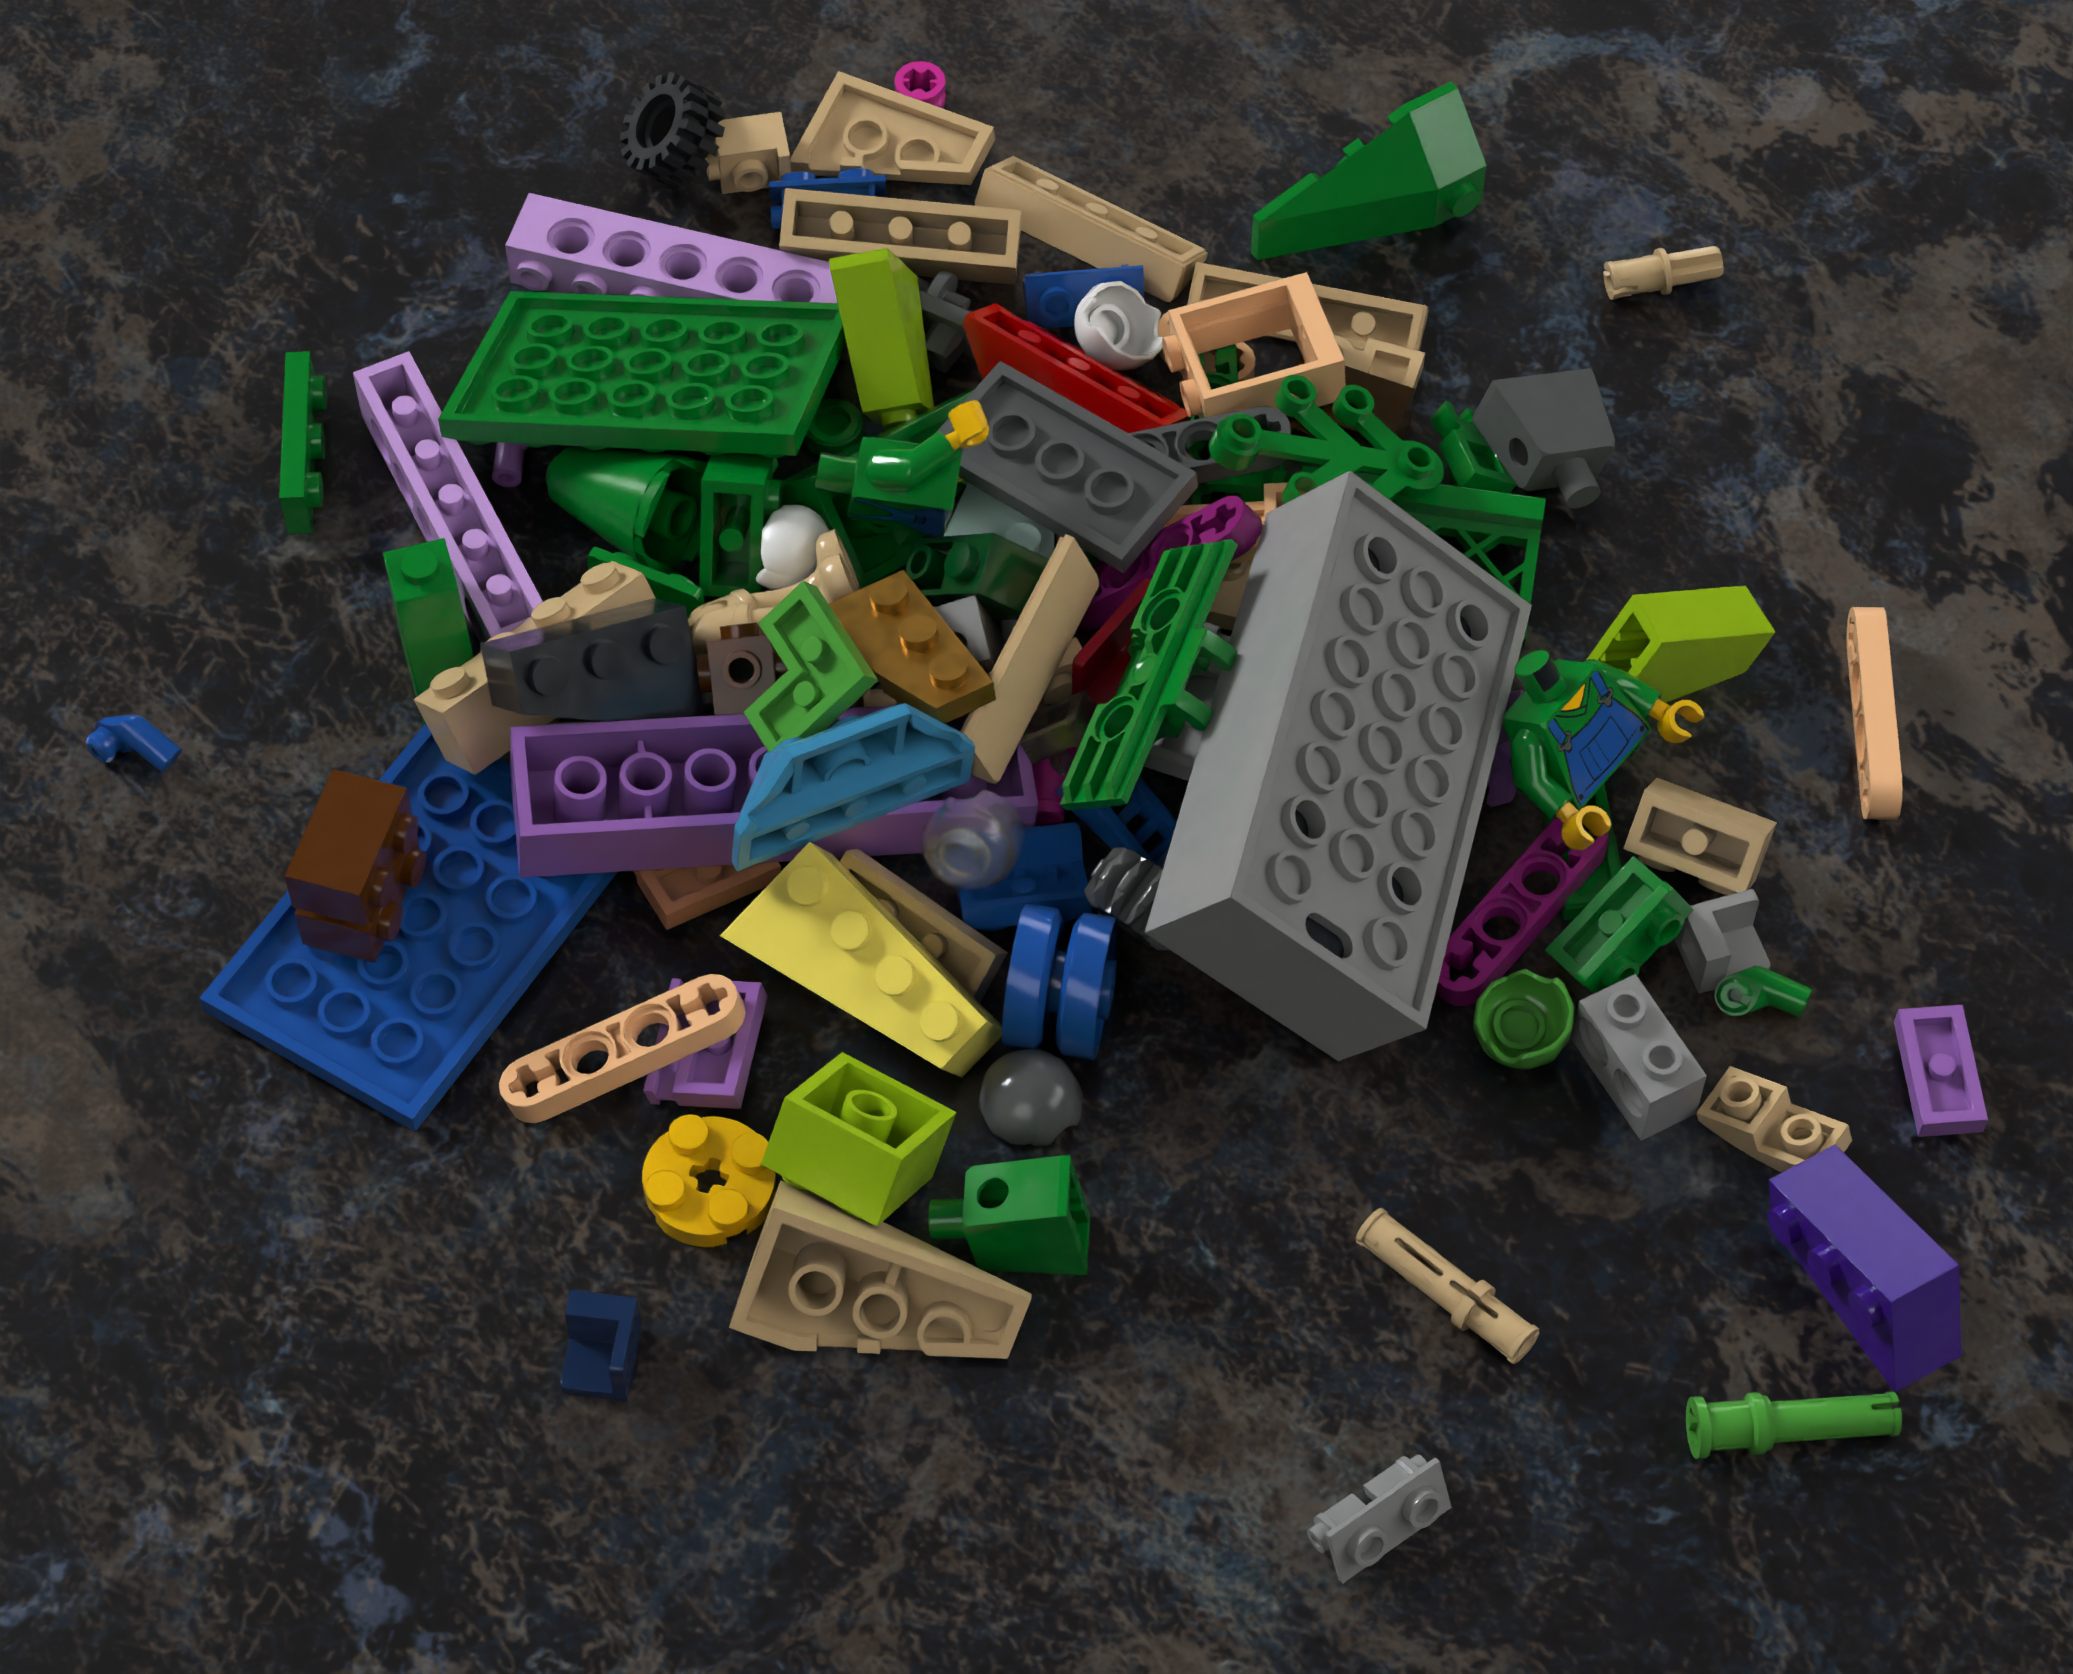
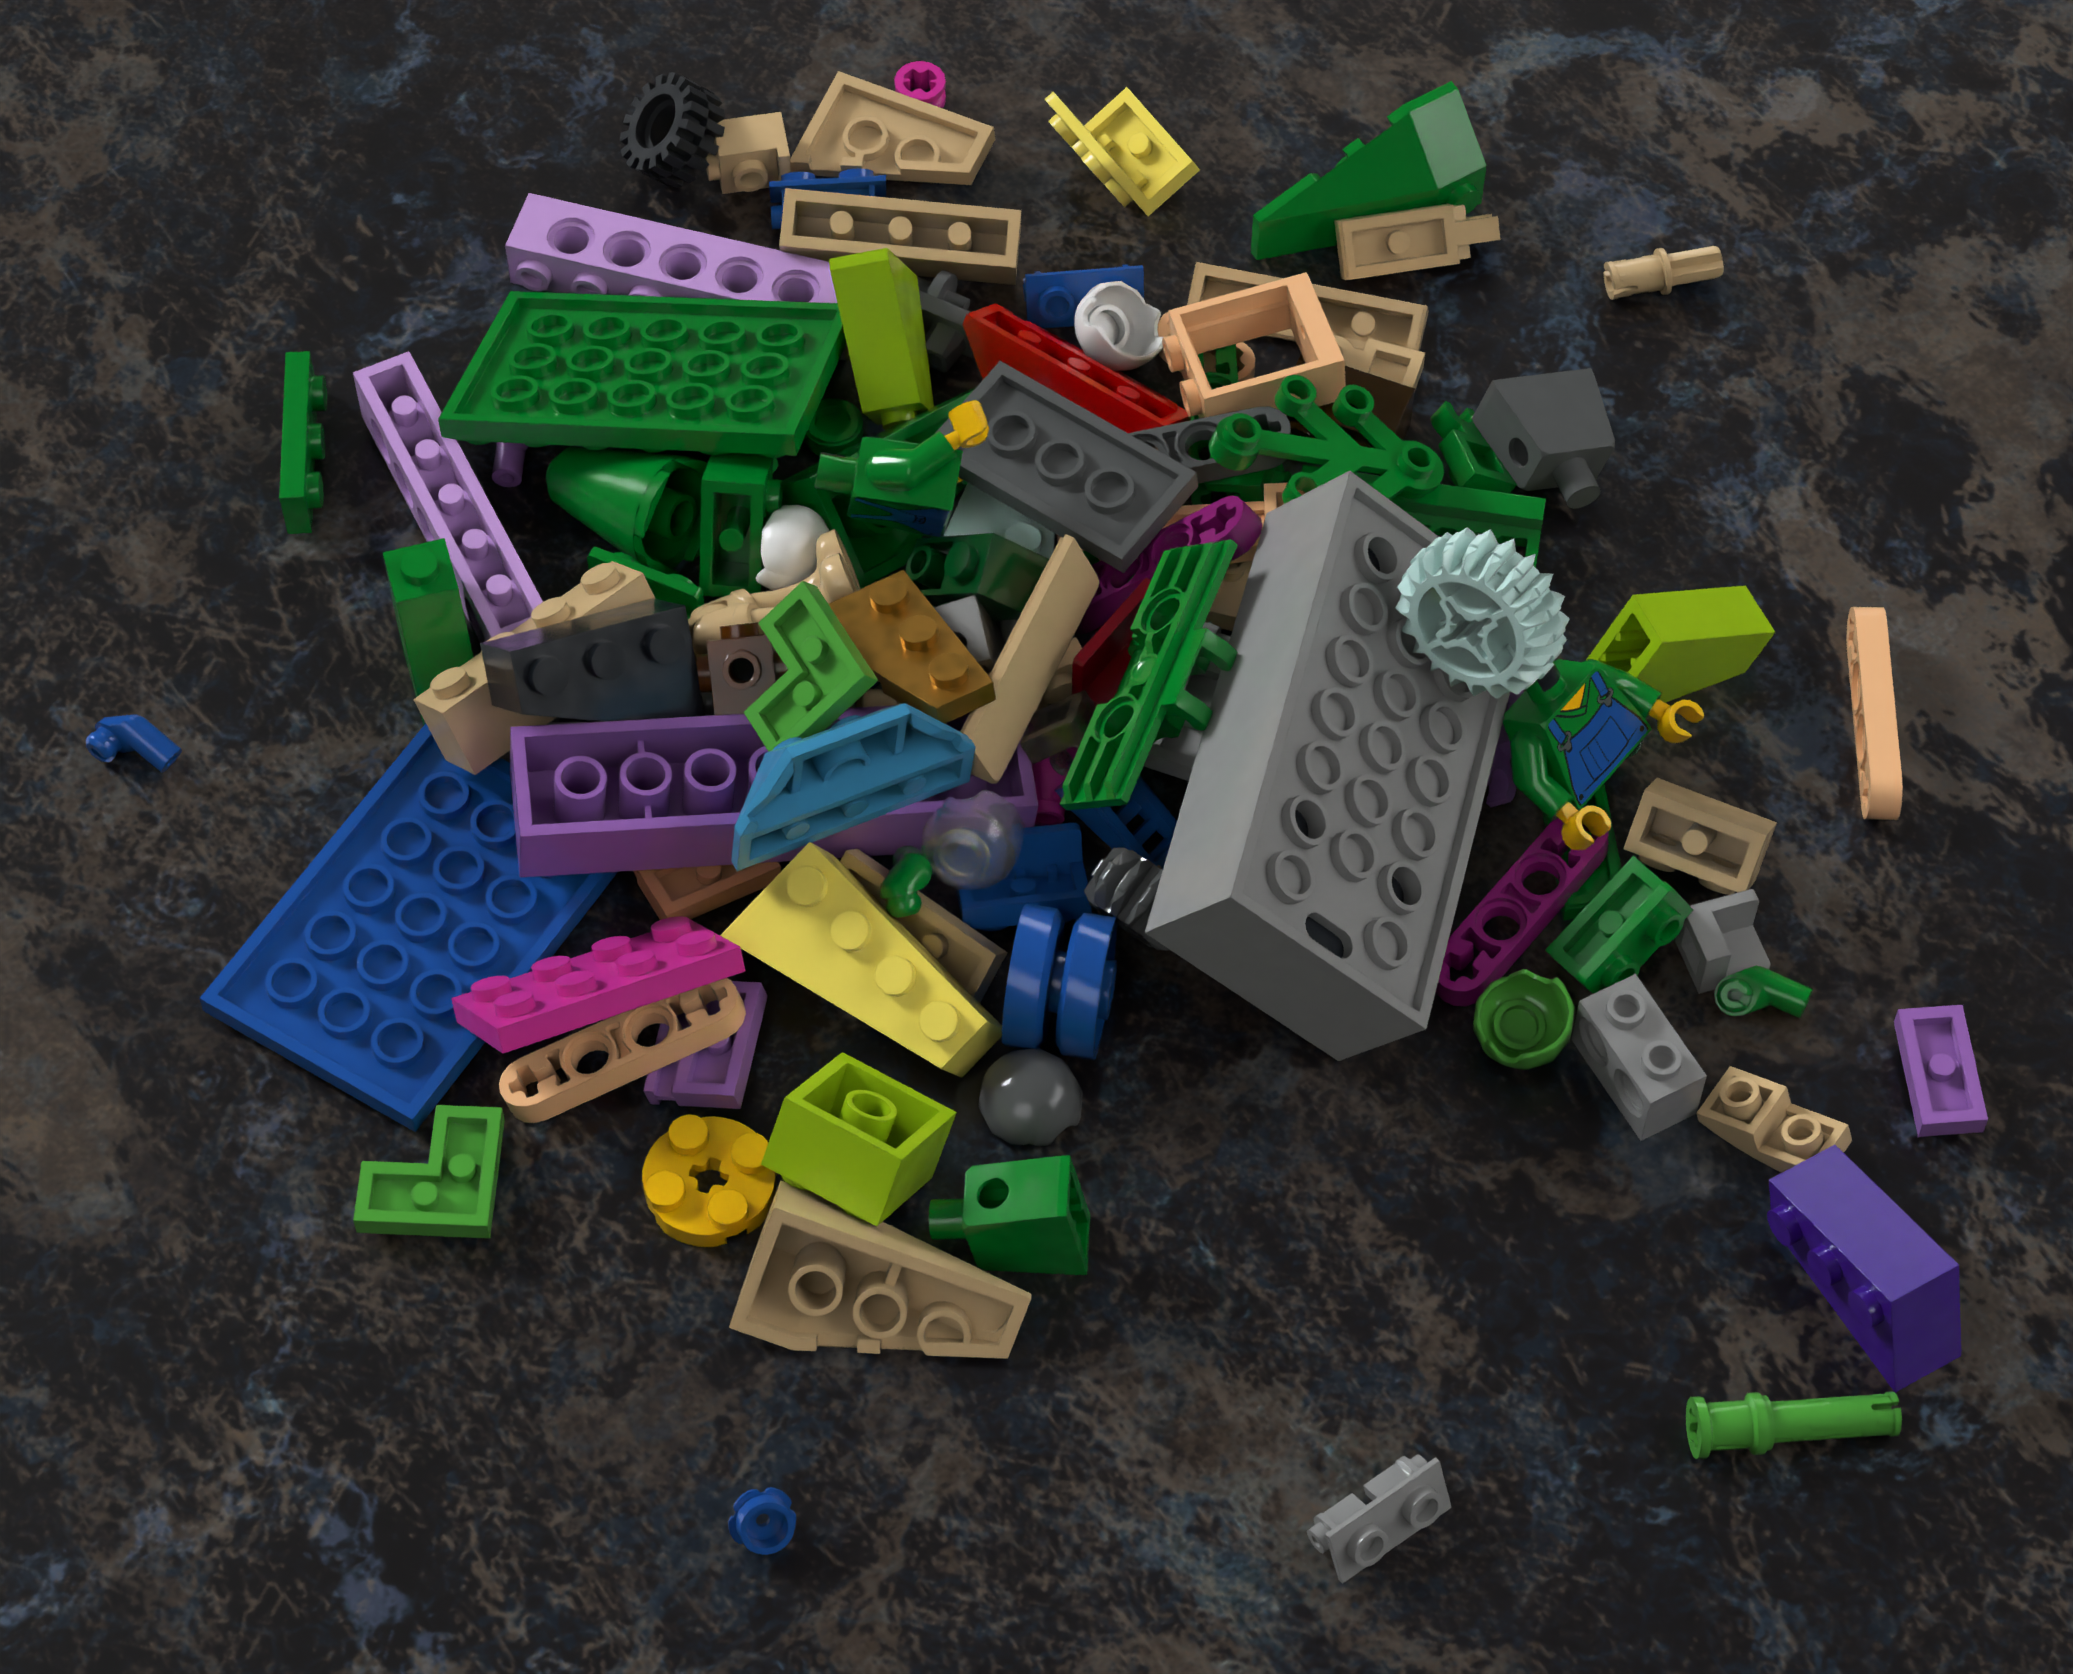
(355, 866): reddish brown piece -> none
(449, 1193): none -> bright green plate
(596, 985): none -> dark pink plate
(601, 1344): dark blue panel -> none
(772, 1534): none -> blue plate
(908, 875): none -> green arm
(1090, 226): tan slope -> none
(1126, 150): none -> light yellow bracket
(1409, 239): none -> tan hinge
(1469, 1302): tan pin -> none
(1482, 613): none -> light aqua gear

